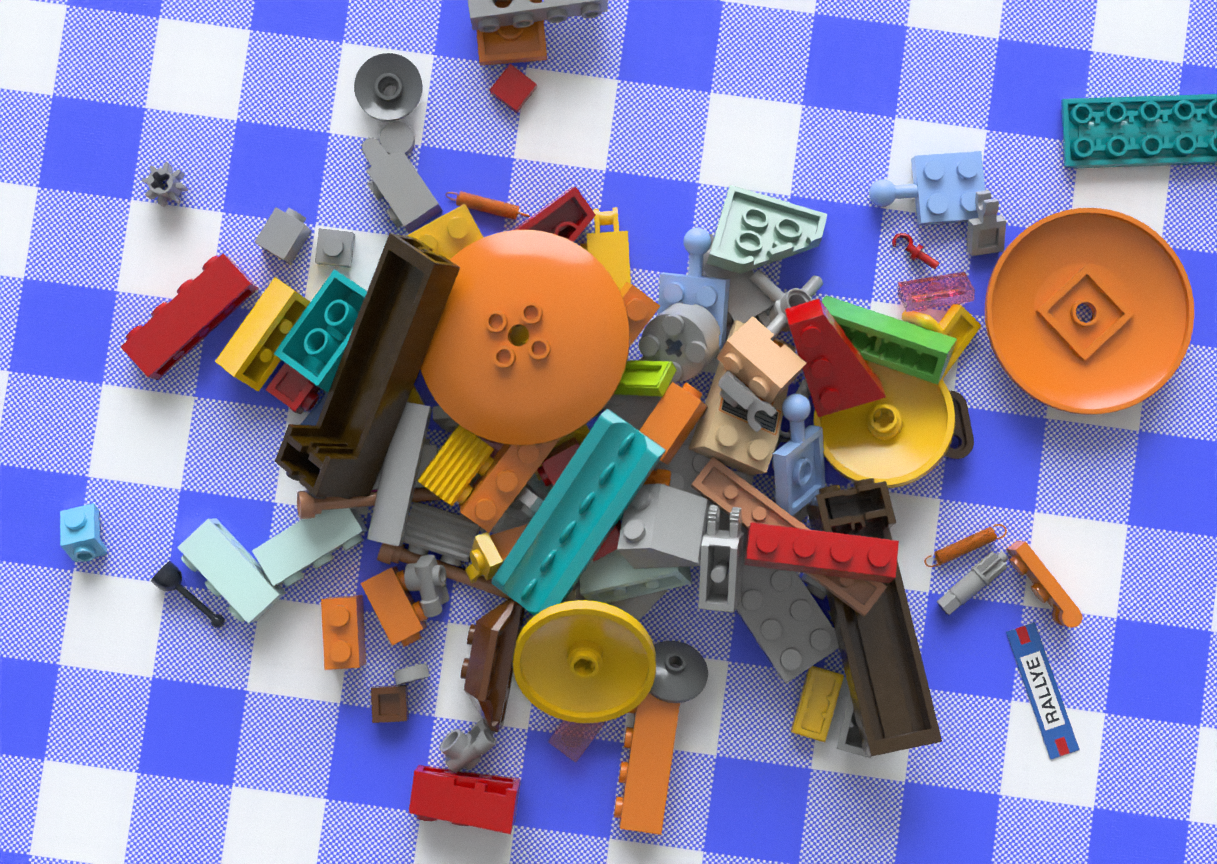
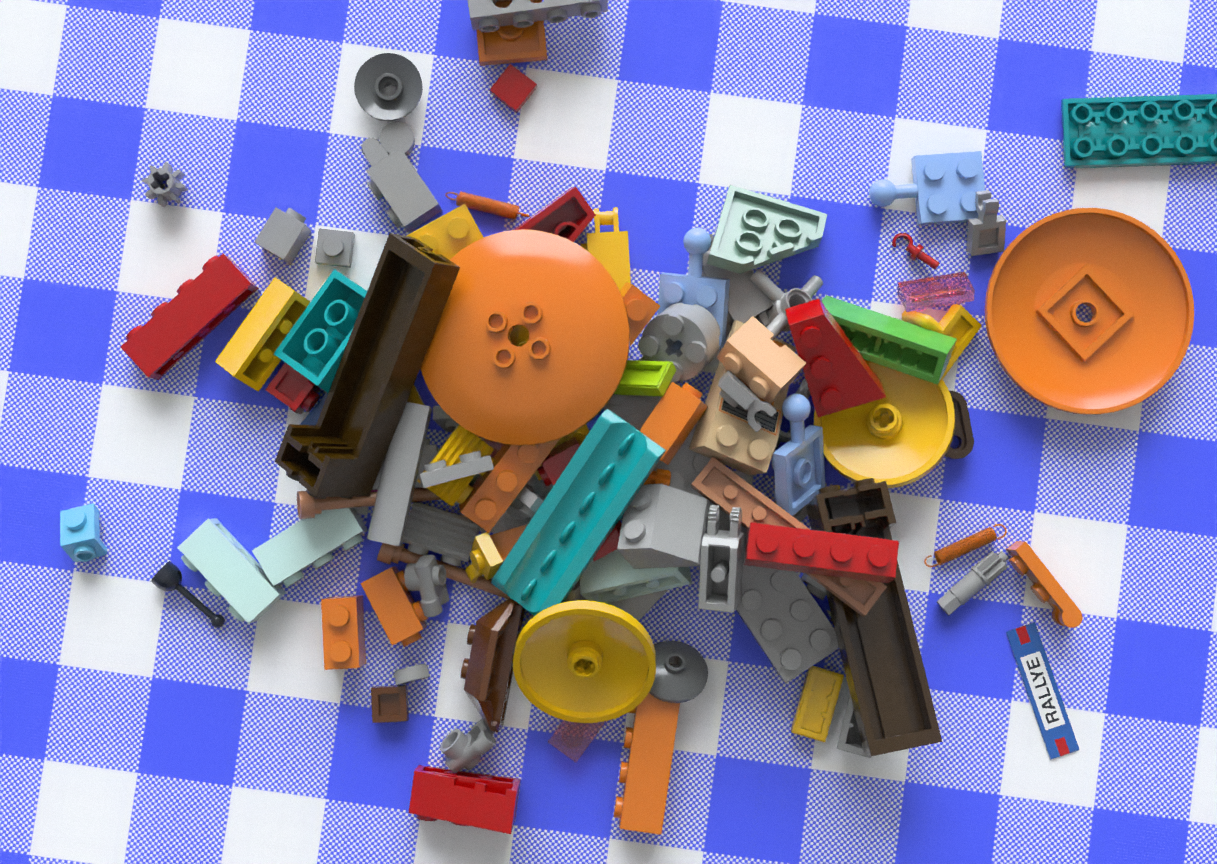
(440, 473): none -> light grey plate

